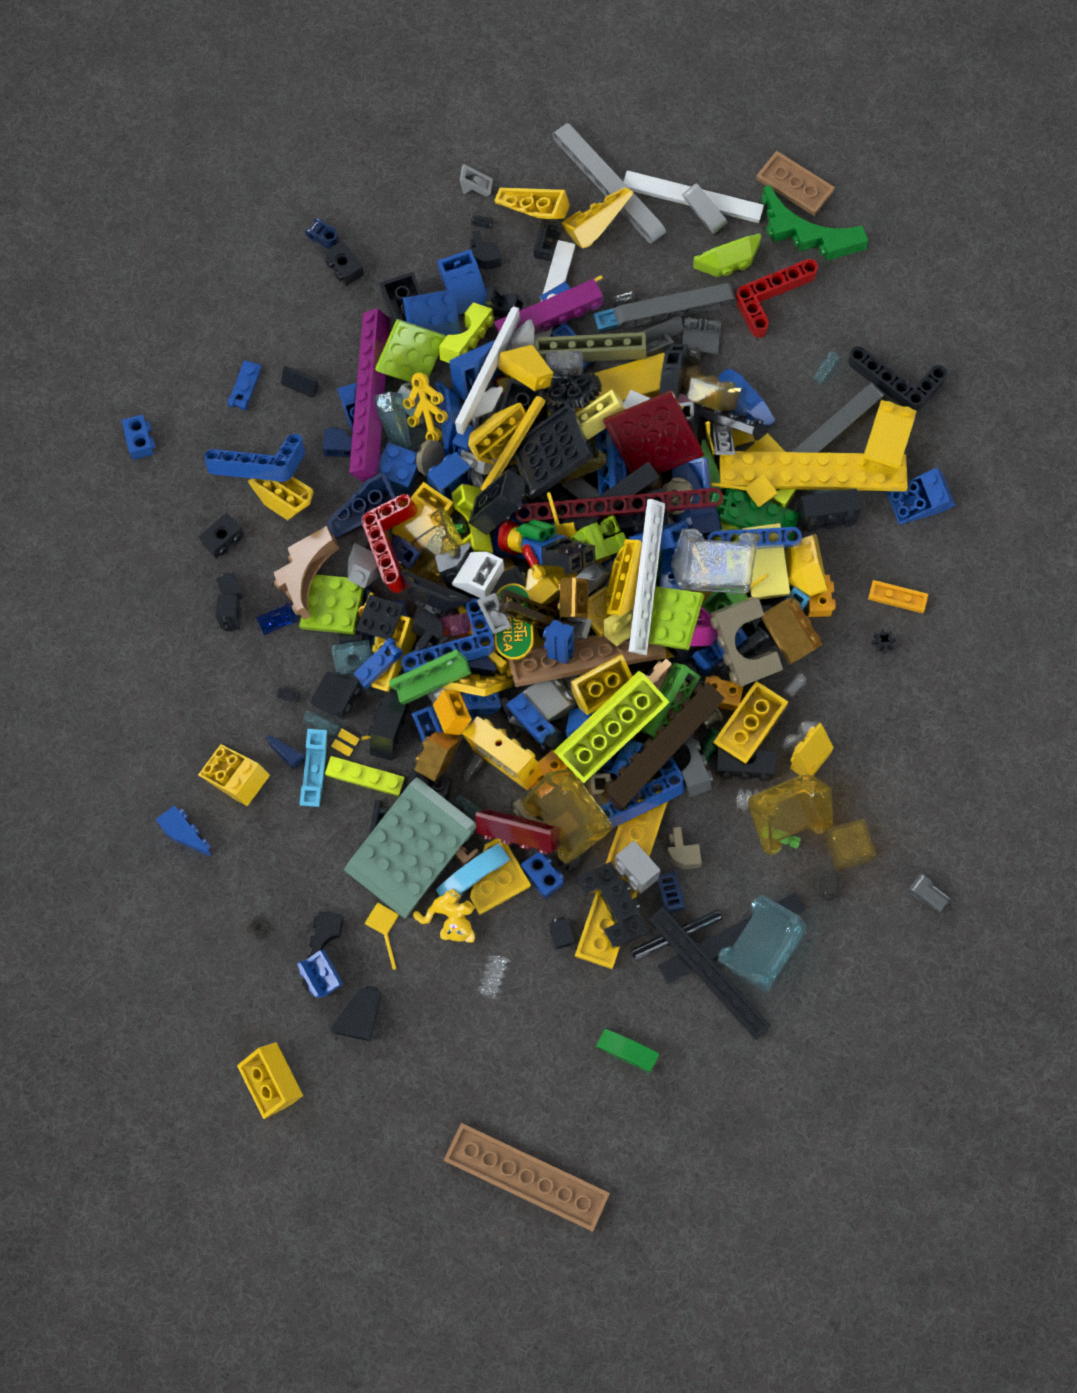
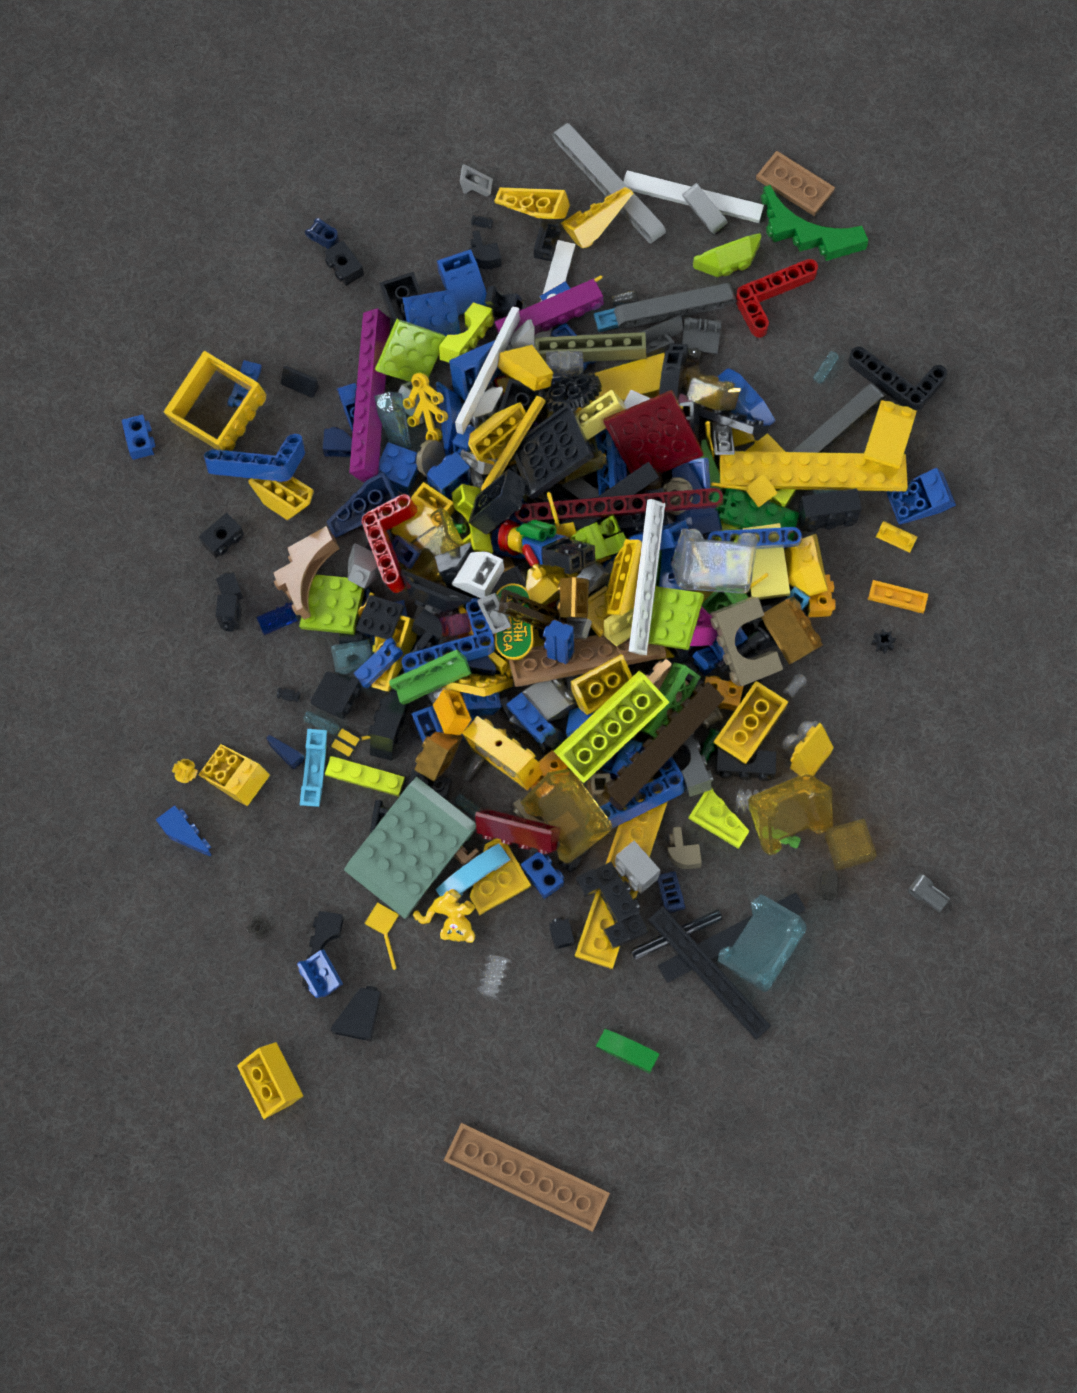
(184, 770): none -> yellow gear
(192, 388): none -> yellow window
(718, 819): none -> neon yellow wing
(896, 536): none -> yellow hinge

